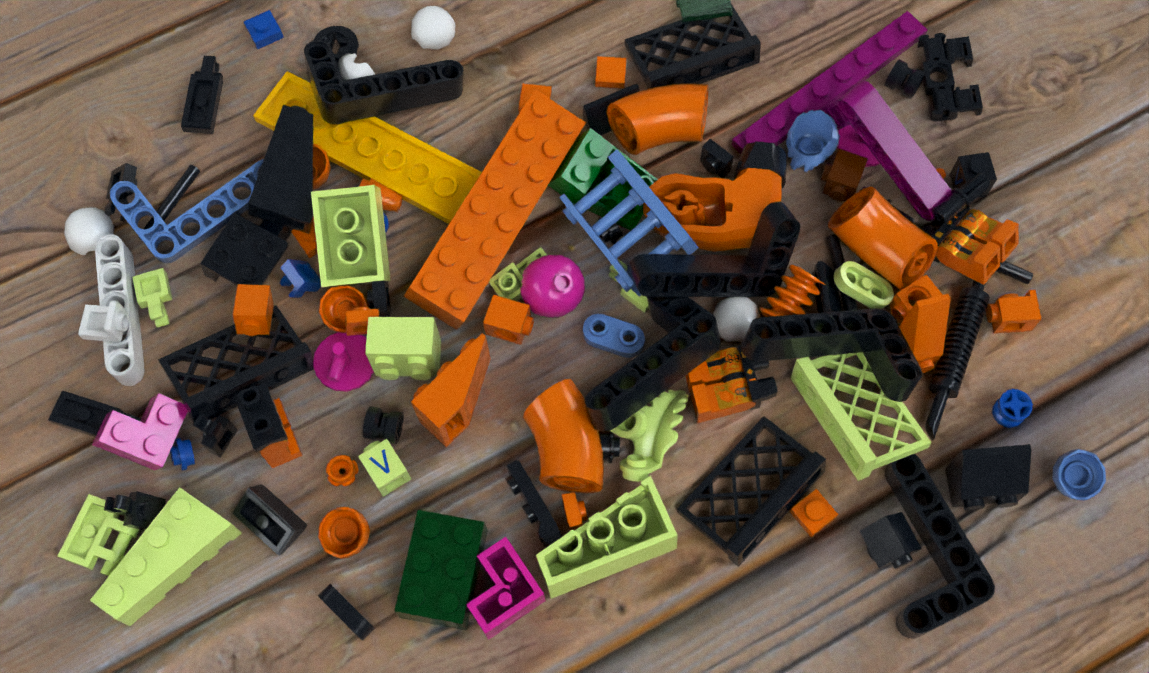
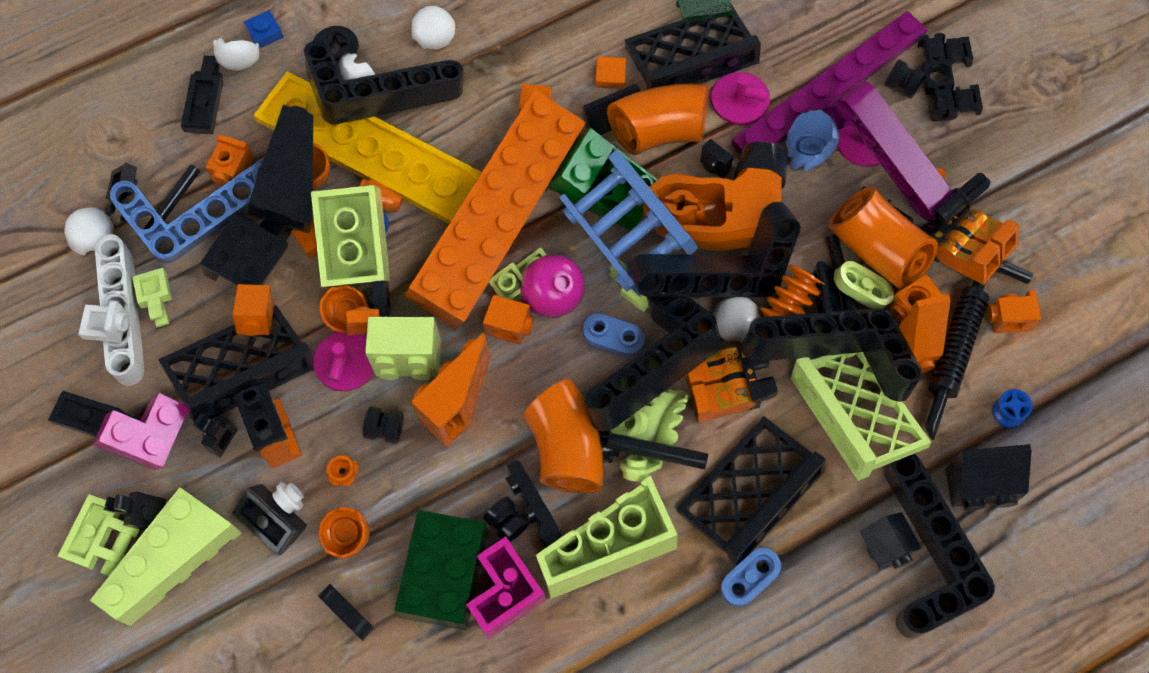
(182, 454): blue plate -> none
(228, 159): none -> orange brick
(236, 54): none -> white hair
(288, 497): none -> white plate
(301, 276): blue tile -> none
(384, 466): yellowish green brick -> none
(506, 519): none -> black wheel
(574, 511): orange plate -> none
(611, 234): black plate -> none
(657, 451): none -> black piece
(740, 98): none -> dark pink shield
(750, 578): none -> medium blue plate
(813, 513): orange plate -> none
(844, 175): reddish brown brick -> none
(968, 166): black brick -> none
(1079, 474): medium blue hair -> none

